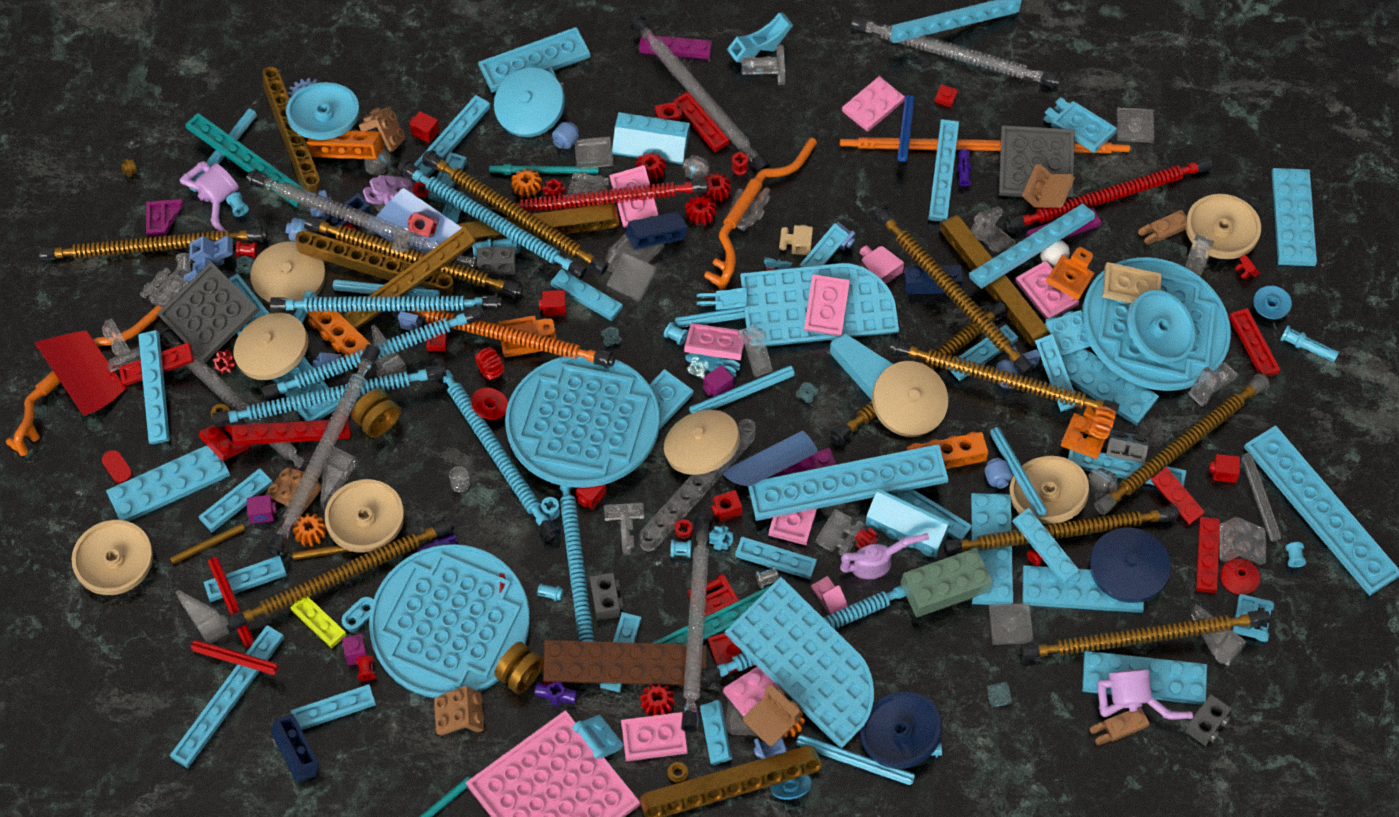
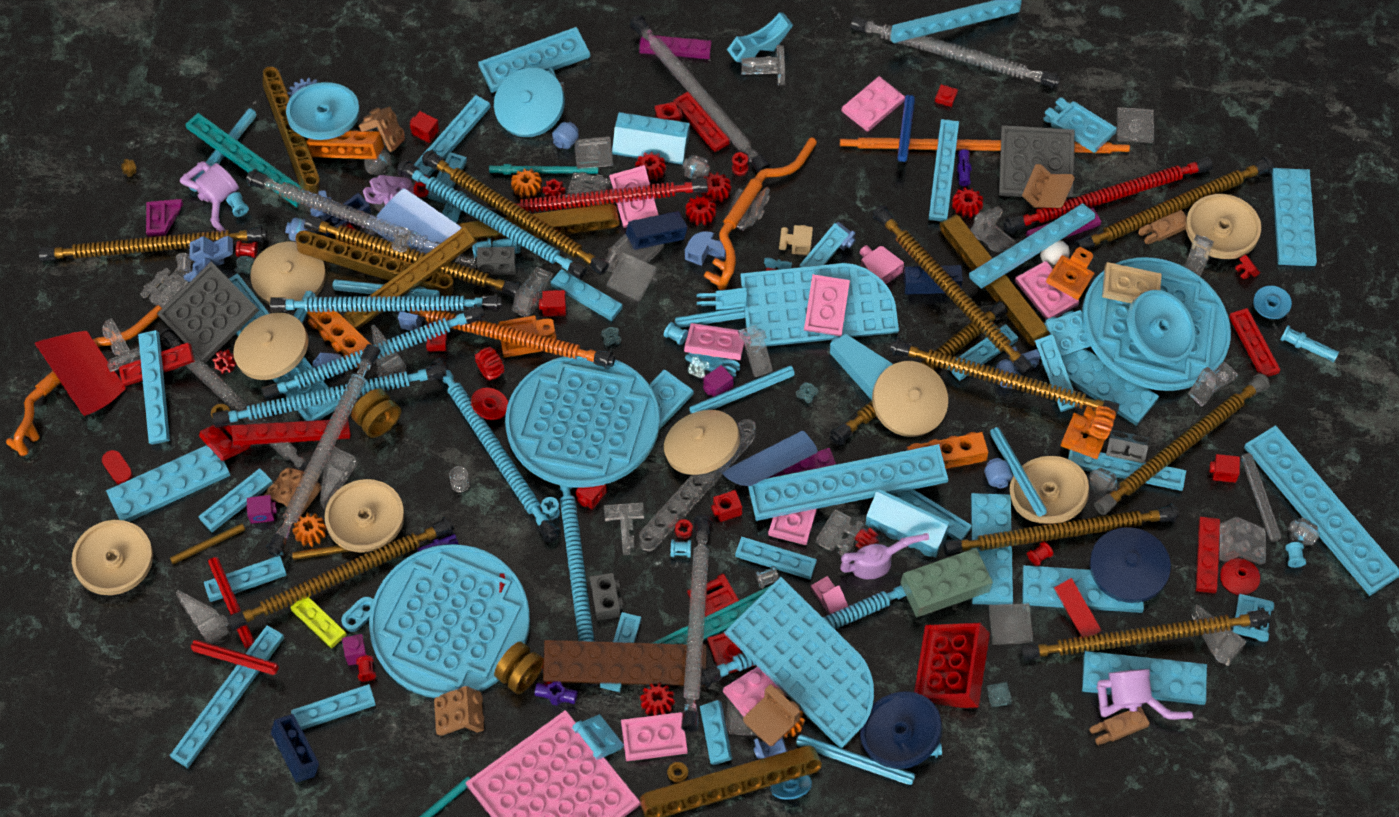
(430, 224): brick -> none
(528, 294): none -> clear slope
(550, 592): medium azure pin -> none
(703, 245): none -> medium blue brick
(721, 537): medium azure gear -> none
(952, 664): none -> red slope
(967, 202): none -> red gear
(1045, 545): medium azure plate -> none
(1077, 608): none -> red tile
(1177, 495): red plate -> none
(1180, 202): none -> pearl gold hose
(1206, 718): dark grey brick -> none
(1303, 531): none -> clear head

